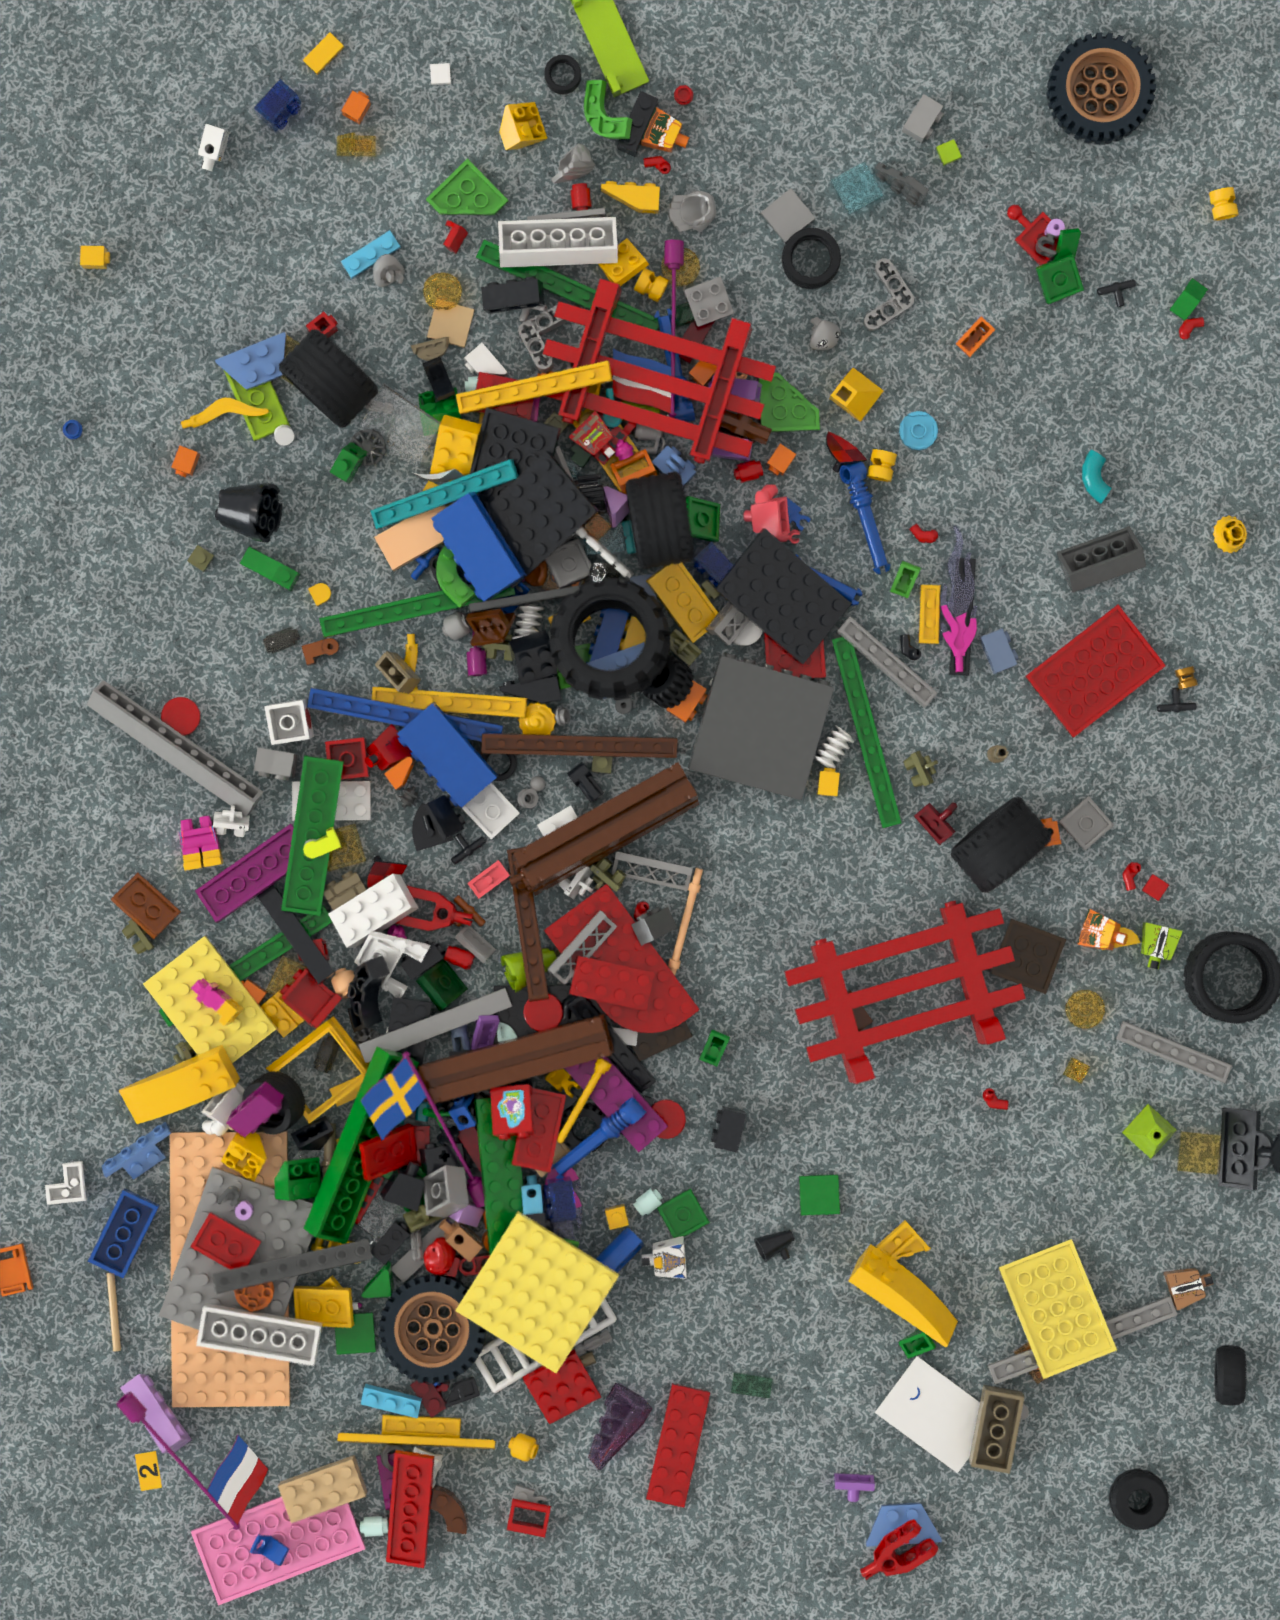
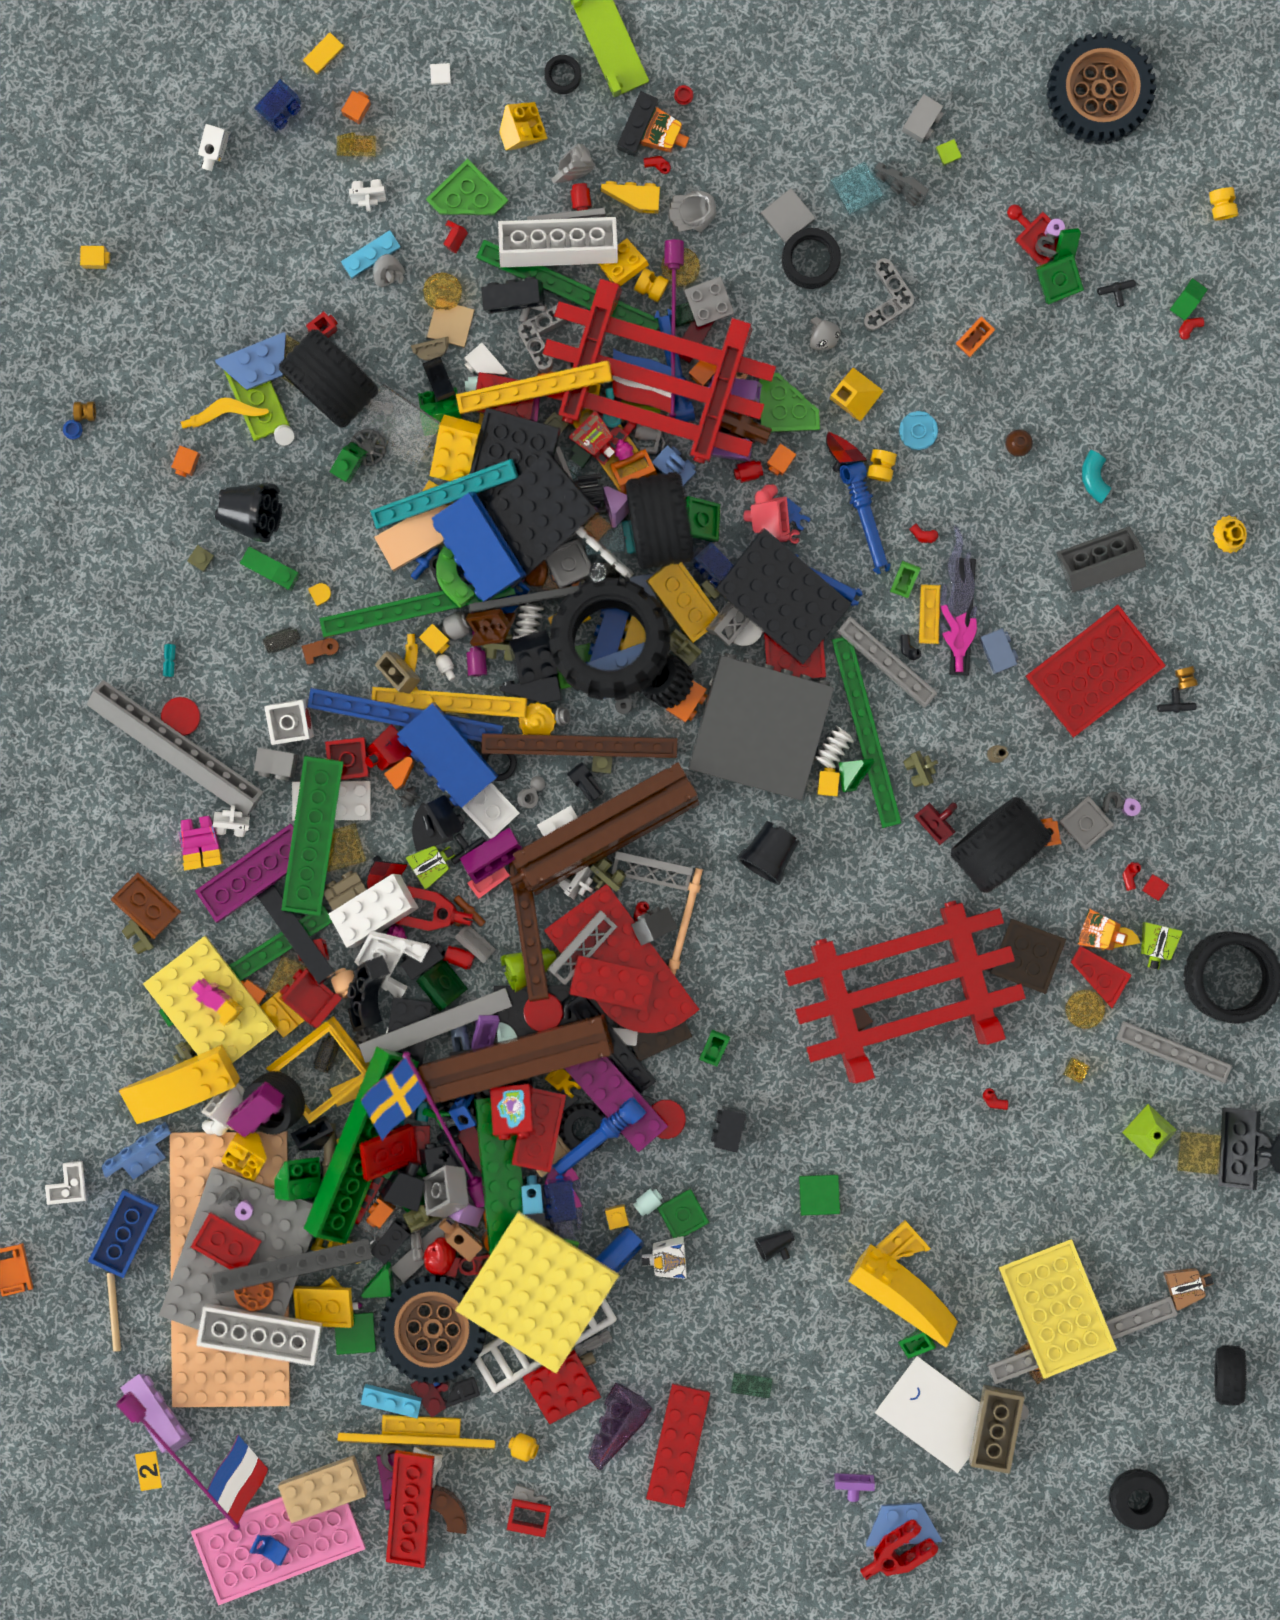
(84, 411): none -> pearl gold wheel
(169, 656): none -> teal piece
(323, 845): neon yellow leg -> none
(367, 196): none -> white hips
(374, 1526): light aqua brick -> none
(379, 1212): none -> orange brick
(430, 864): none -> lime torso
(435, 639): none -> yellow brick
(440, 477): dark grey sticker -> none
(445, 666): none -> white cylinder
(491, 855): none -> magenta brick
(596, 115): bright green plate -> none
(601, 1067): yellow piece -> none
(769, 853): none -> black piece
(853, 773): none -> green slope
(1019, 442): none -> reddish brown brick
(1101, 974): none -> red wing
(1128, 806): none -> leg

